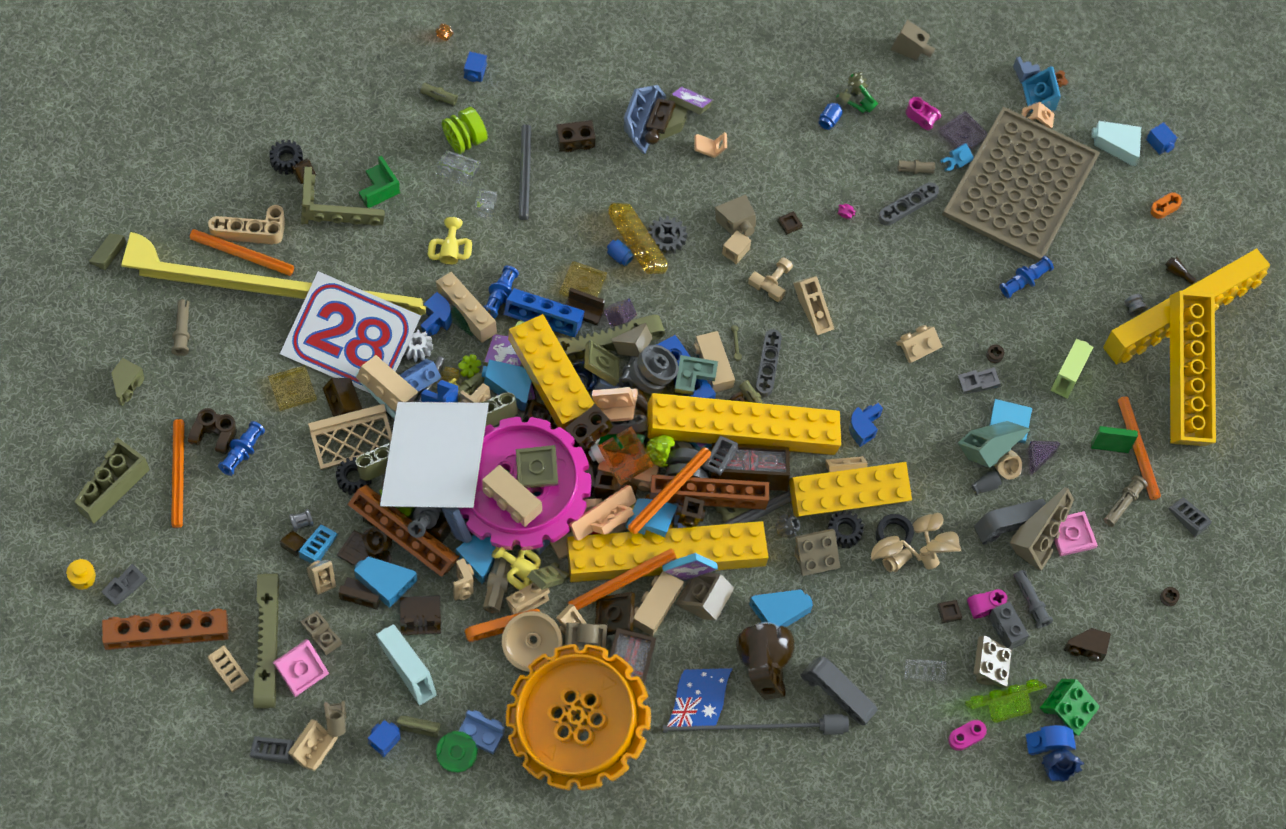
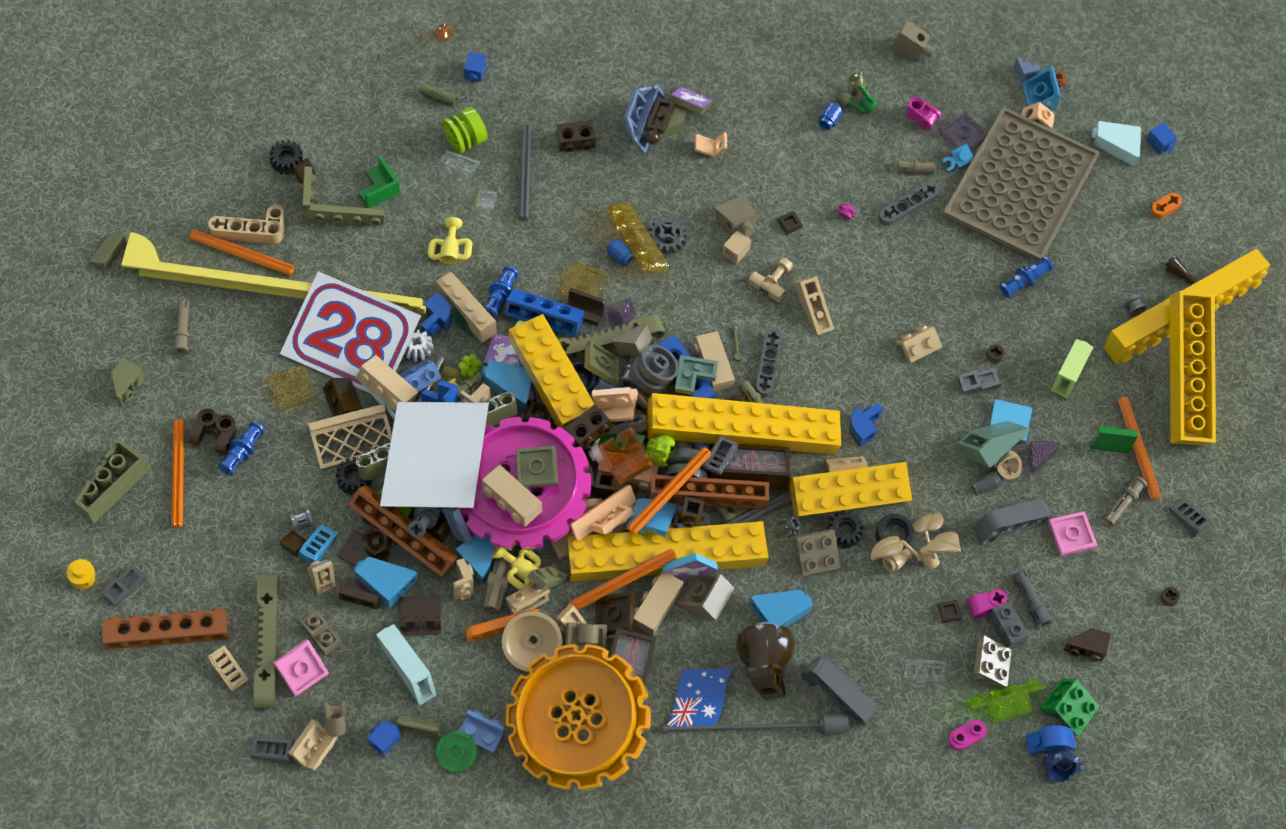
(1037, 534): dark tan wedge -> none

